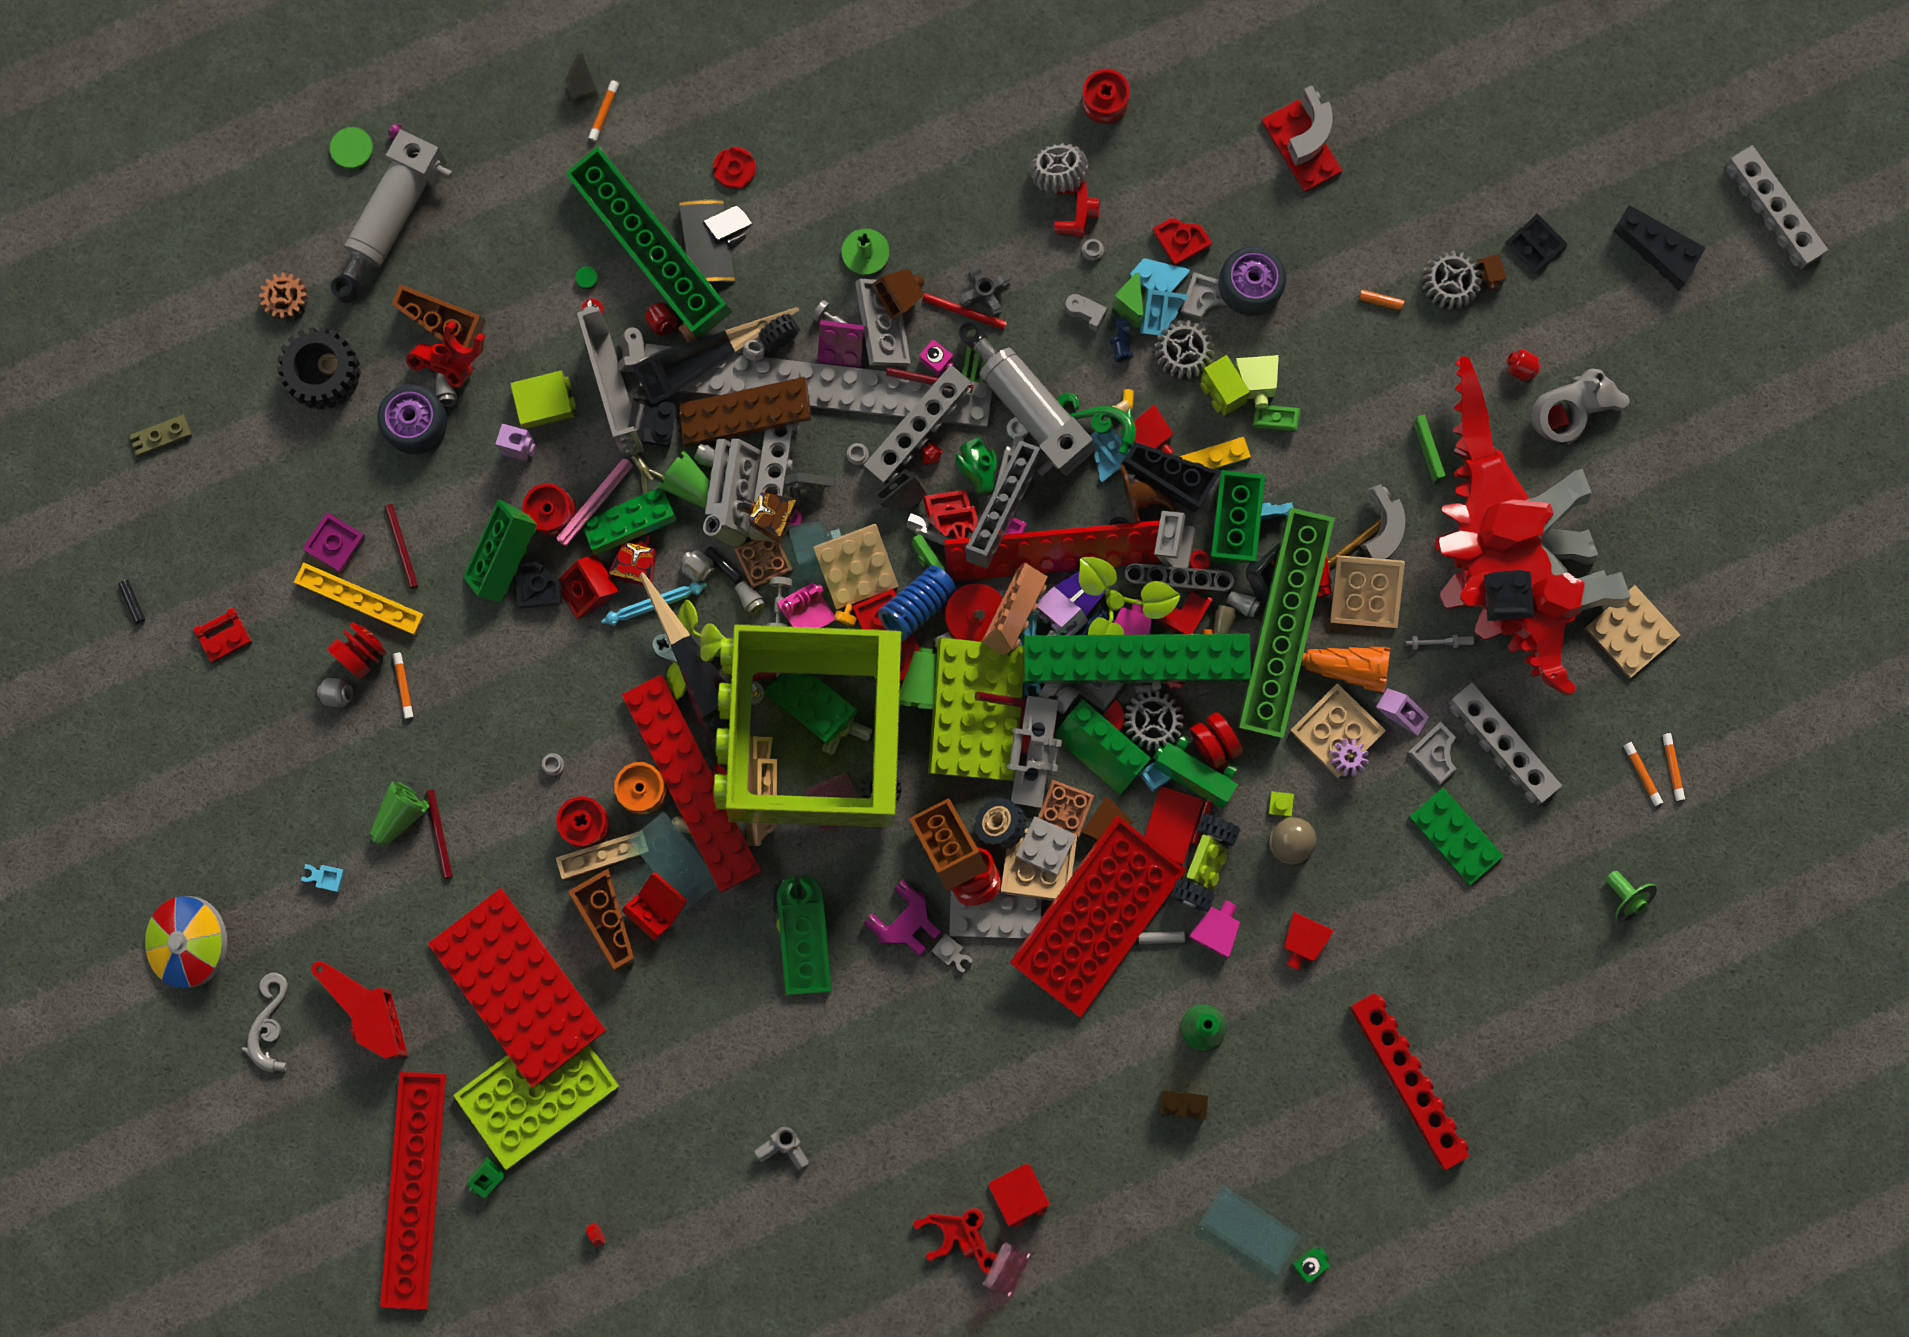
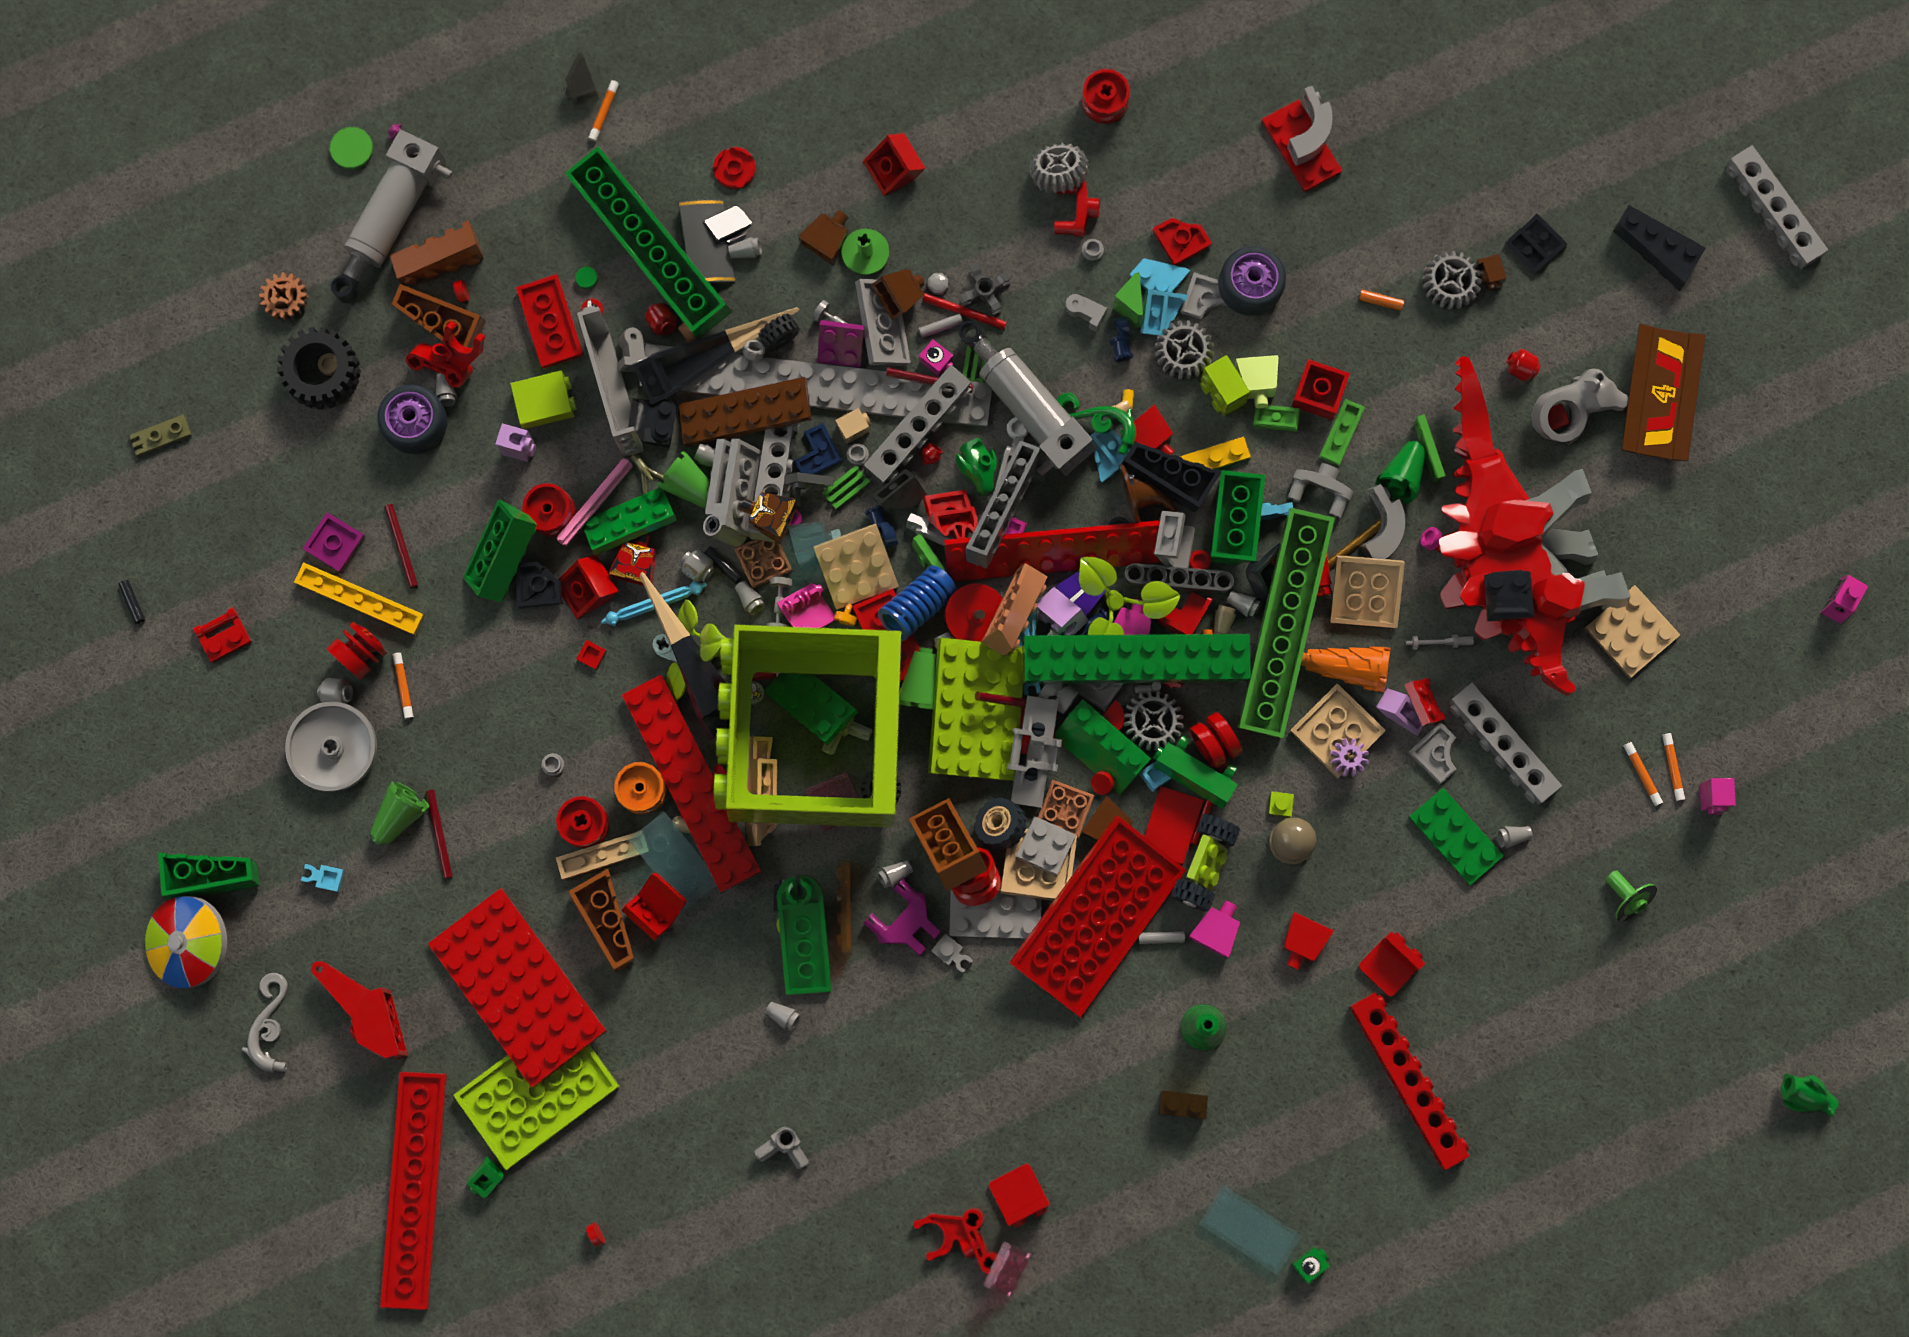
(205, 874): none -> green wedge
(331, 746): none -> light grey dish
(437, 255): none -> dark orange wedge
(461, 291): none -> red tile
(549, 321): none -> red plate
(591, 654): none -> red tile
(746, 249): none -> light grey cone
(784, 1016): none -> light grey cone
(823, 454): none -> dark blue tile
(826, 236): none -> reddish brown torso
(844, 939): none -> clear orange plate
(853, 425): none -> tan brick
(860, 475): none -> bright green tile
(877, 516): none -> dark blue connector
(893, 163): none -> red slope
(894, 873): none -> light grey cone
(937, 284): none -> light grey tile
(940, 326): none -> light grey piece
(1102, 782): none -> red tile
(1320, 389): none -> red brick
(1325, 478): none -> light grey connector
(1341, 432): none -> bright green tile
(1391, 963): none -> red bracket
(1404, 473): none -> green cone
(1424, 702): none -> red plate
(1430, 538): none -> dark pink tile
(1510, 836): none -> light grey cone
(1663, 393): none -> reddish brown hinge
(1717, 795): none -> dark pink brick
(1807, 1094): none -> green animal
(1845, 595): none -> dark pink torso

